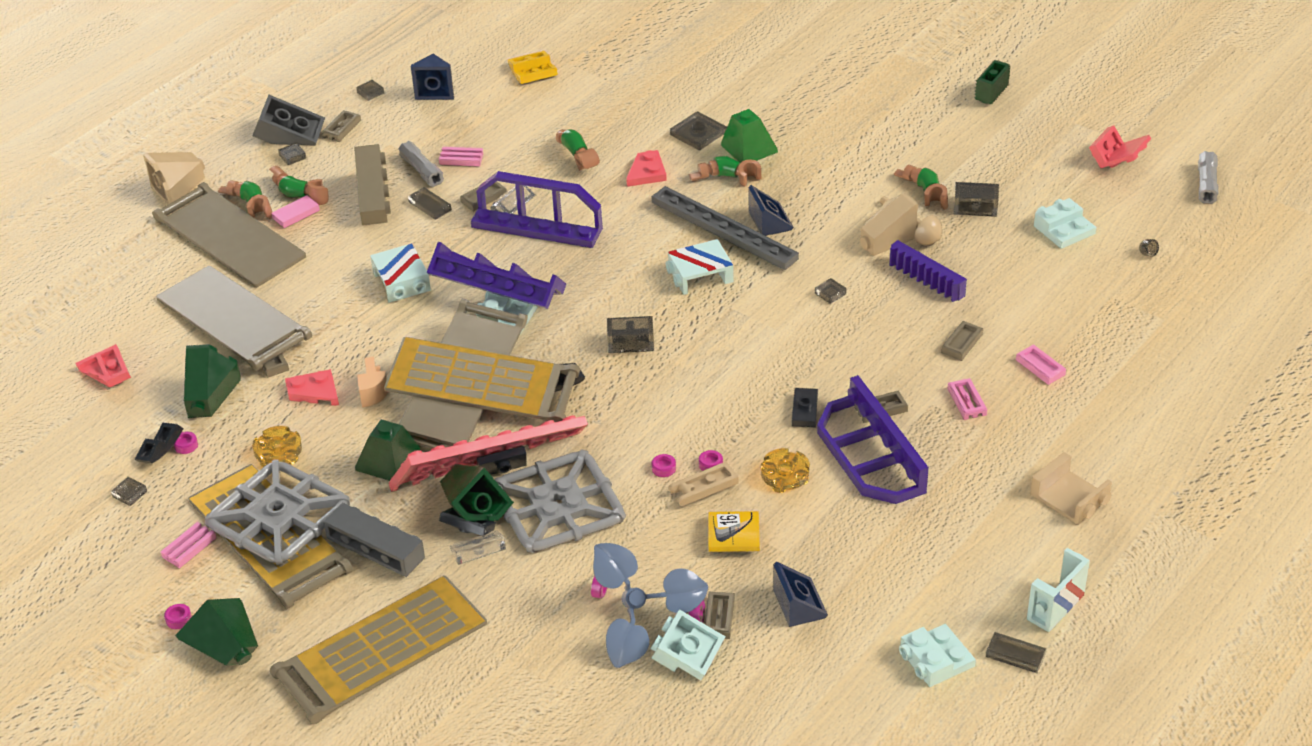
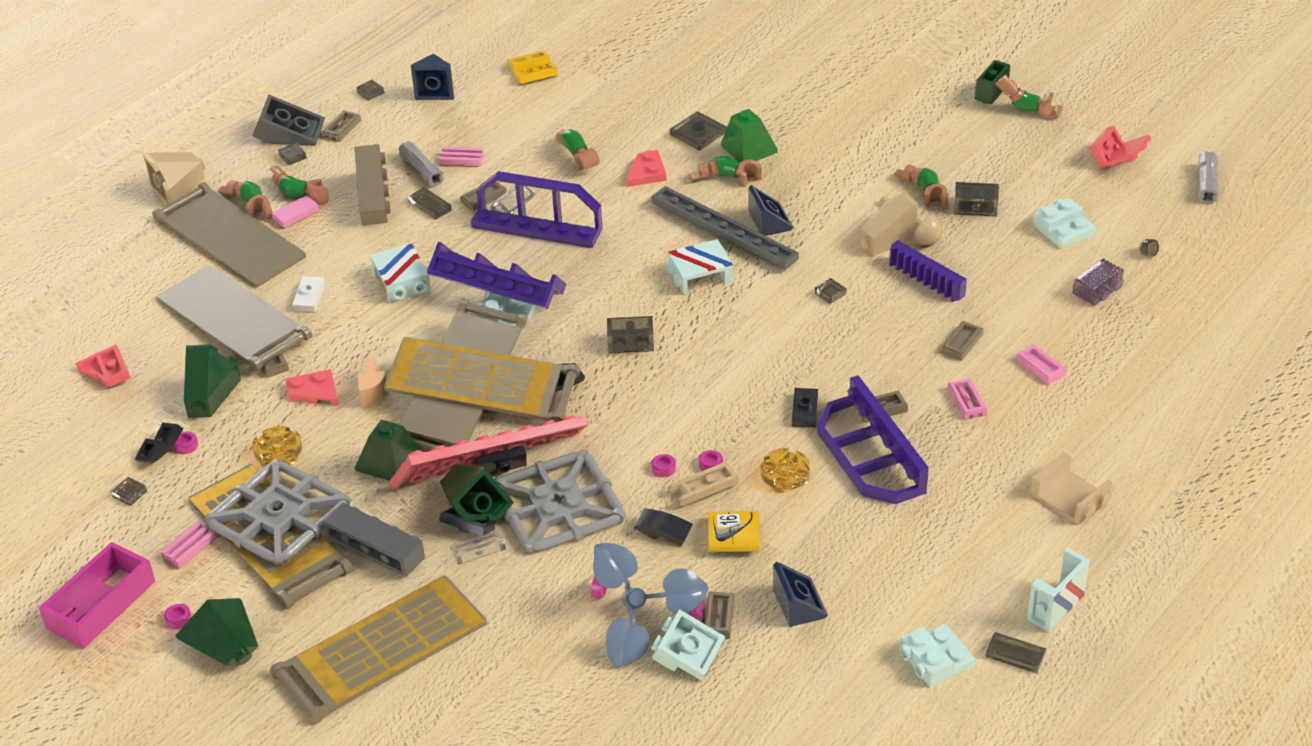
(89, 605): none -> dark pink piece
(308, 294): none -> white plate
(660, 523): none -> black slope
(1029, 102): none -> nougat piece
(1098, 282): none -> brick

